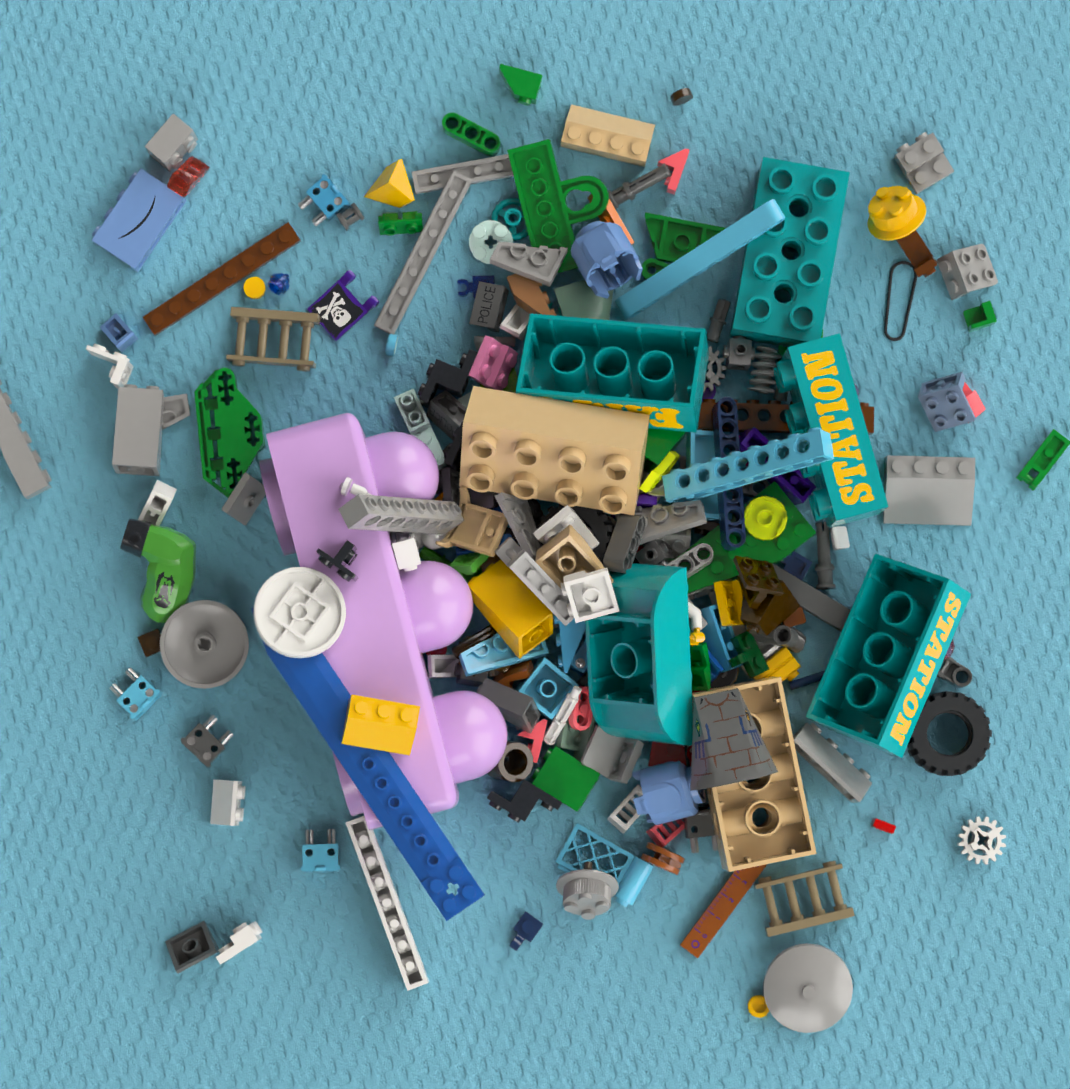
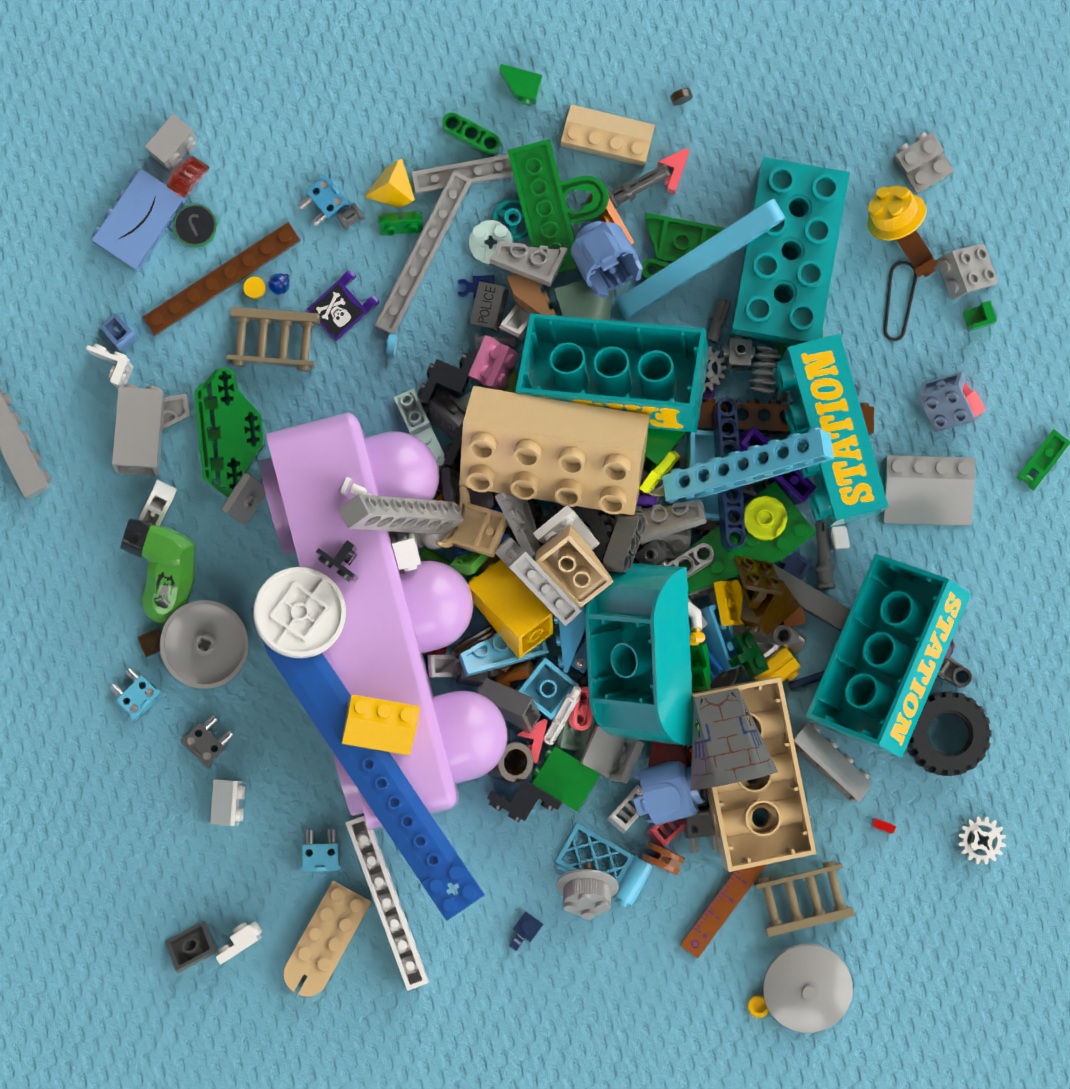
(195, 225): none -> black tile
(325, 939): none -> tan plate
(589, 594): white plate -> none

